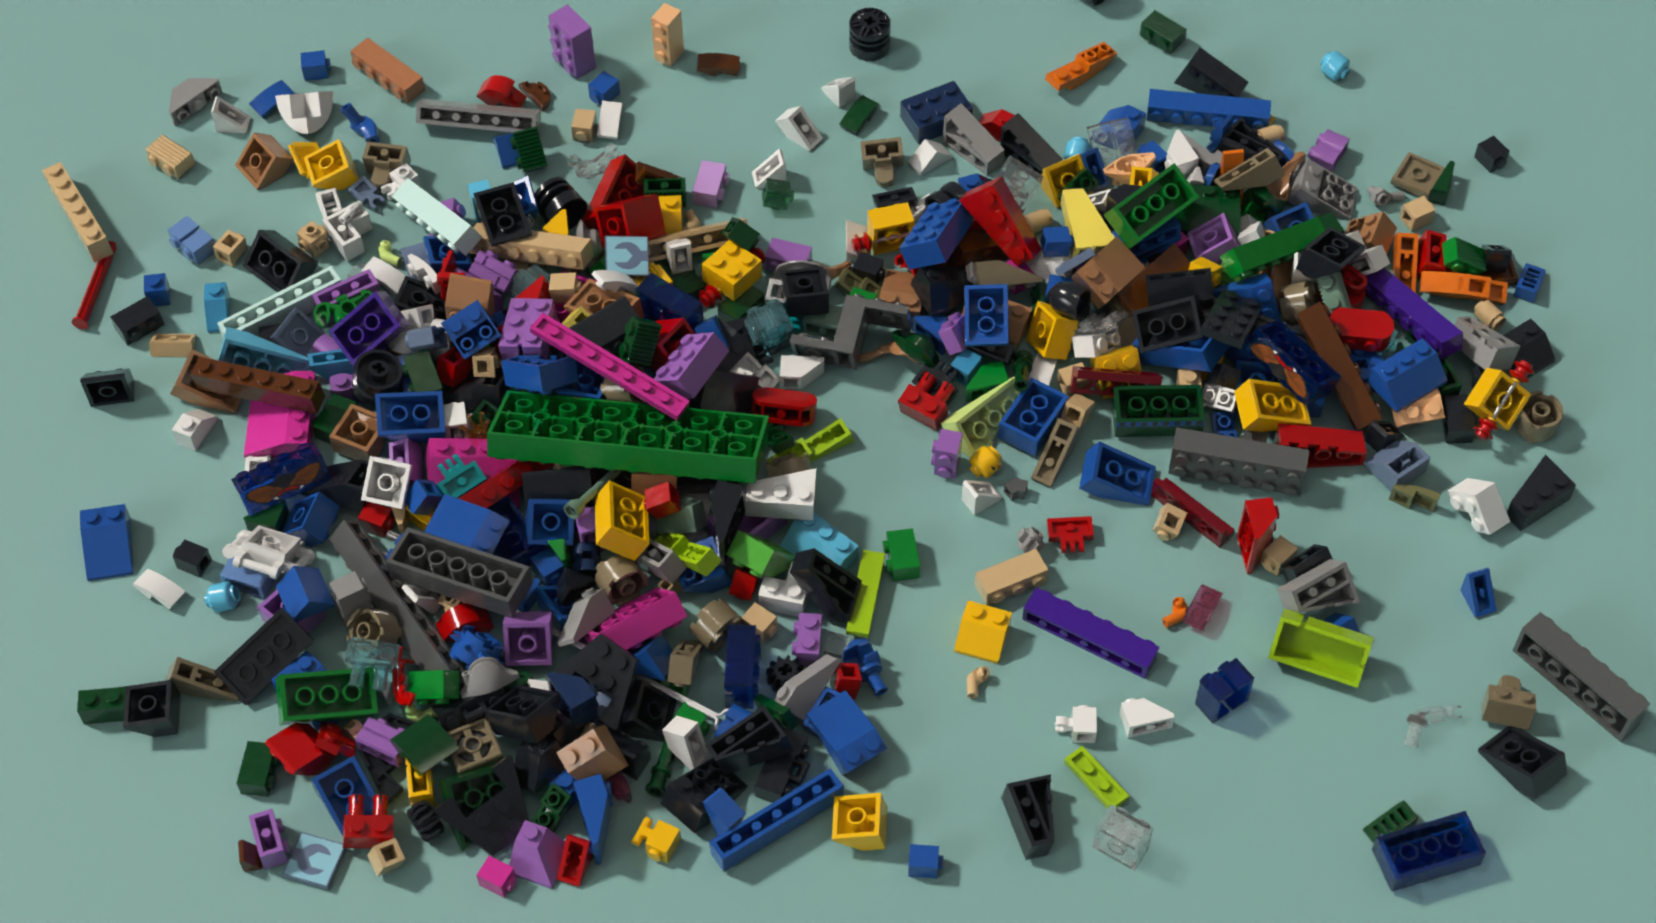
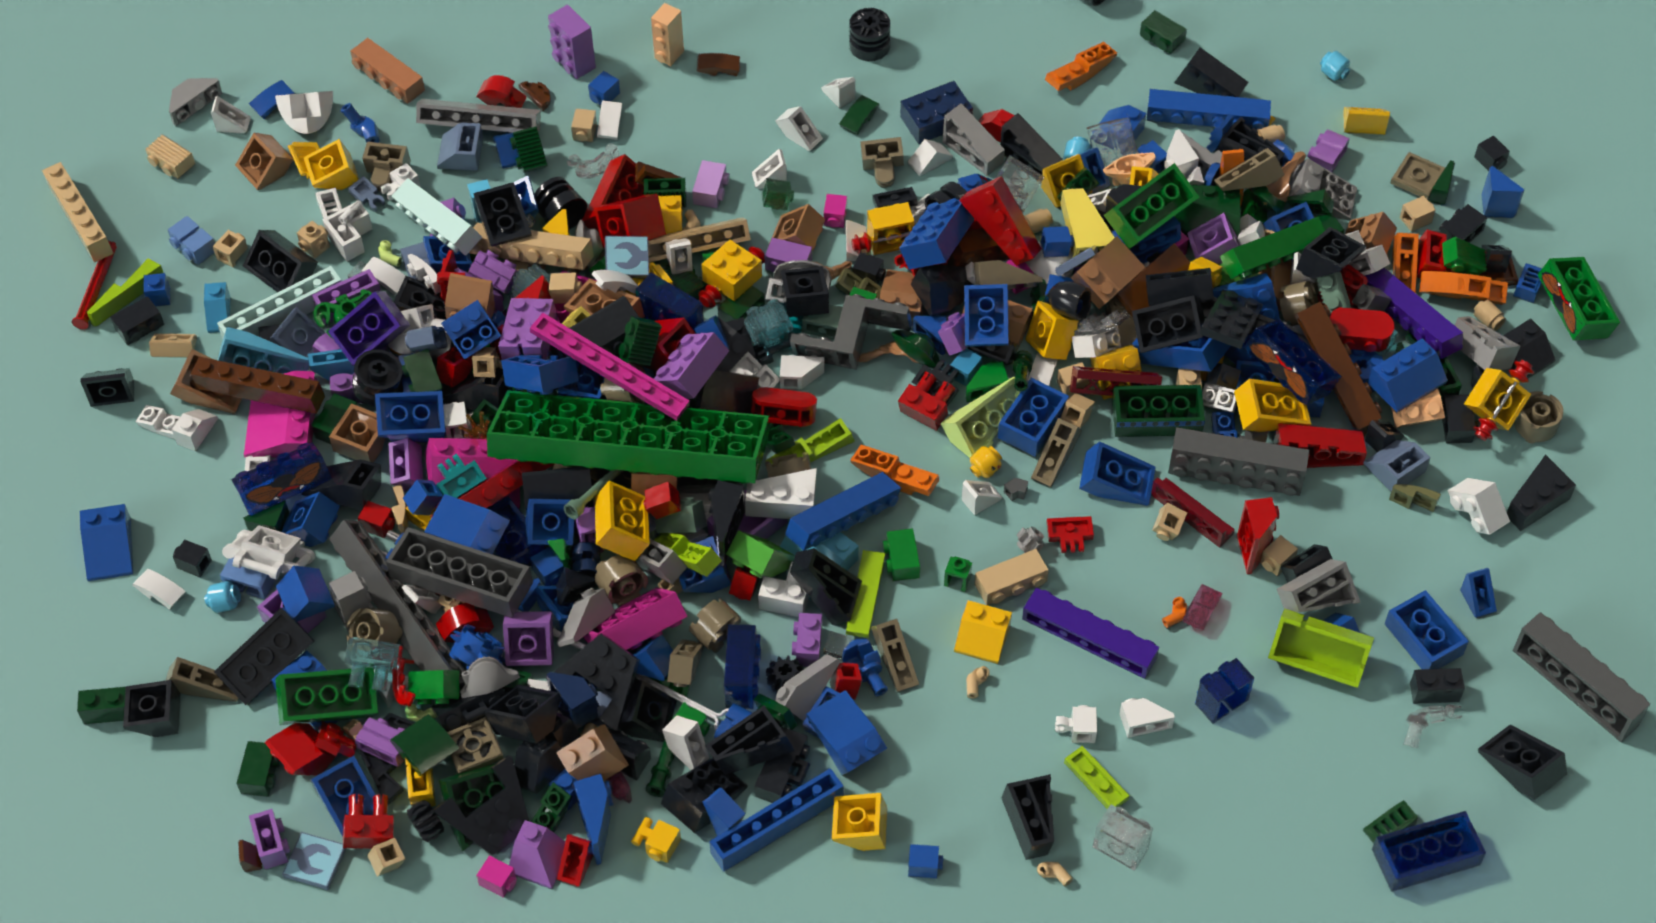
(118, 297): none -> lime slope
(157, 421): none -> white slope
(315, 65): blue brick -> none
(386, 482): white slope -> none
(461, 147): none -> sand blue slope
(741, 234): dark green brick -> none
(763, 619): tan brick -> none
(800, 226): none -> medium nougat slope
(835, 210): none -> dark pink brick
(843, 511): none -> blue brick
(895, 654): none -> dark tan slope
(907, 477): none -> orange slope
(947, 453): medium lavender brick -> none
(959, 568): none -> green window
(1054, 870): none -> tan arm
(1318, 201): none -> dark green slope
(1365, 120): none -> yellow slope
(1371, 298): none -> dark grey brick
(1382, 197): light grey piece -> none
(1426, 632): none -> blue brick
(1437, 685): none -> black brick
(1464, 224): none -> black brick
(1500, 195): none -> blue slope
(1508, 704): dark tan brick -> none
(1578, 298): none -> green brick

